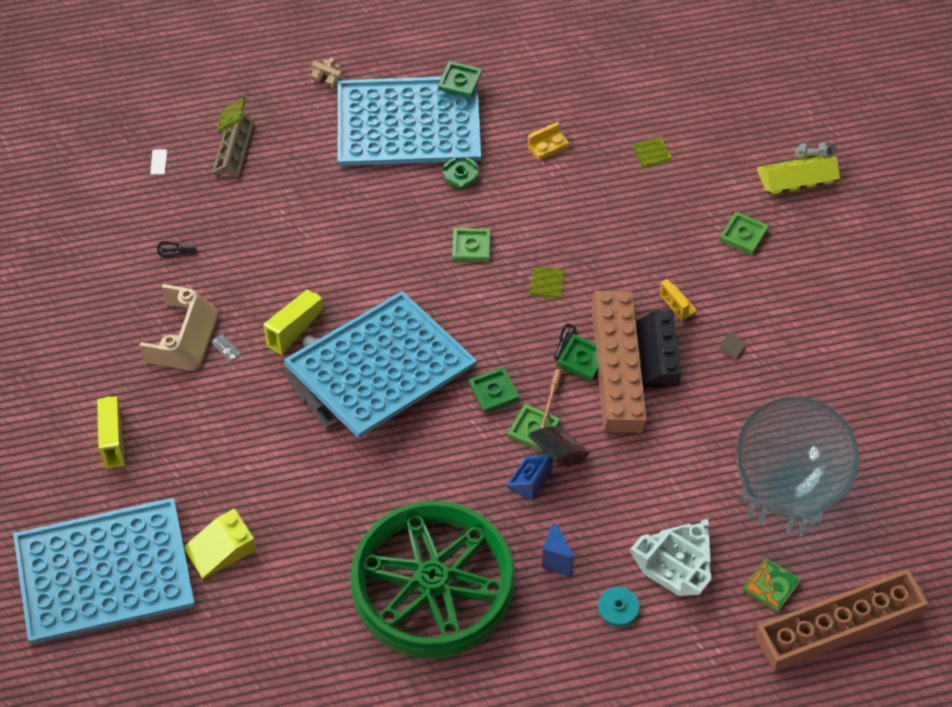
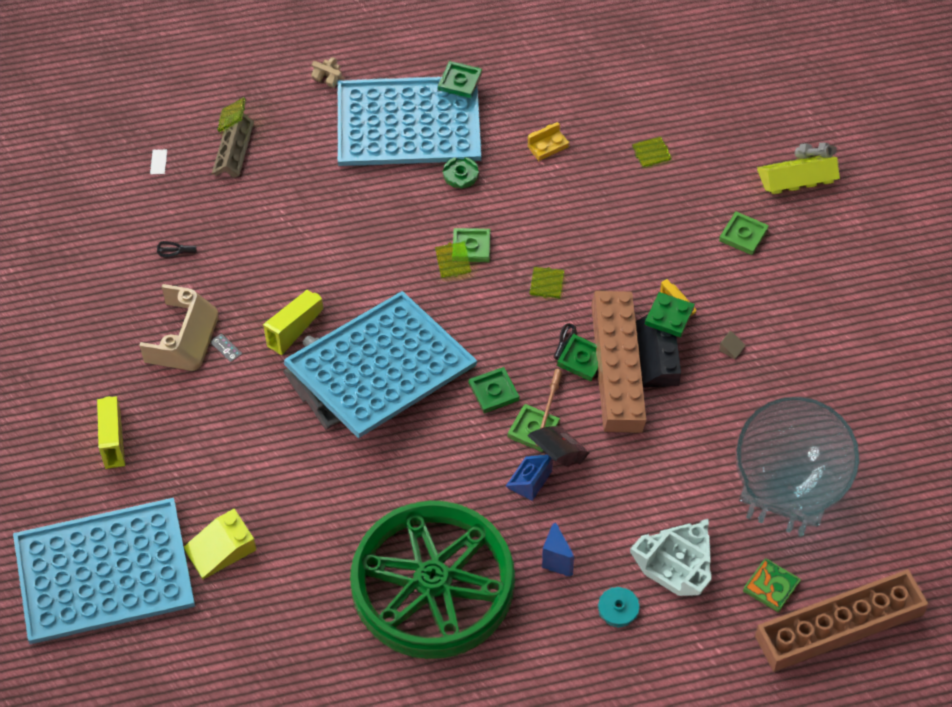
(452, 259): none -> clear neon green piece
(669, 314): none -> green plate

